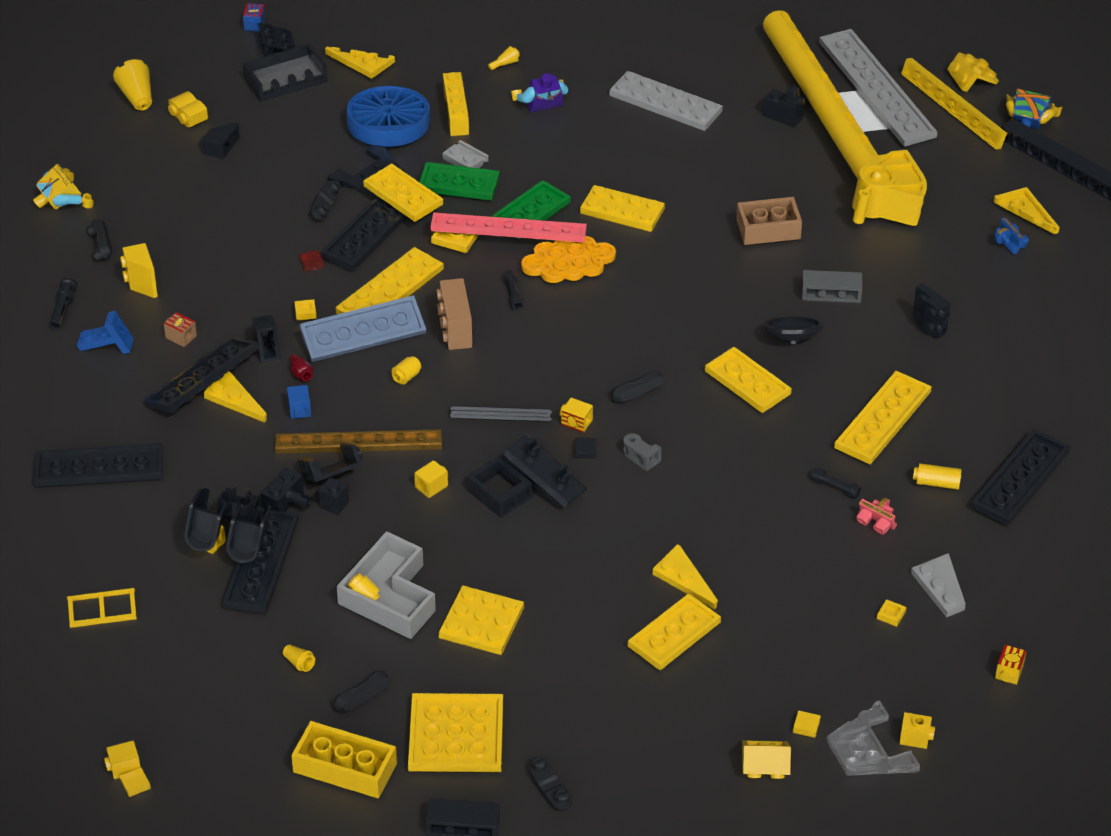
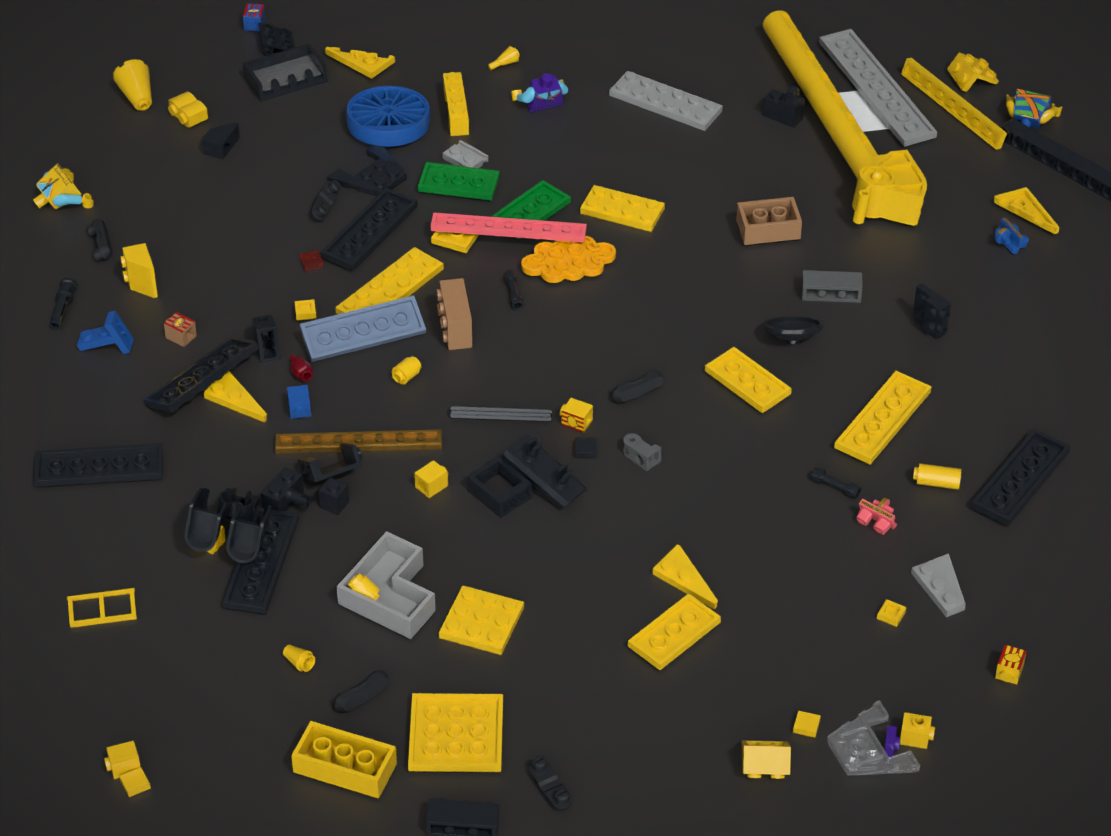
(403, 192): yellow plate -> none
(892, 741): none -> dark purple plate

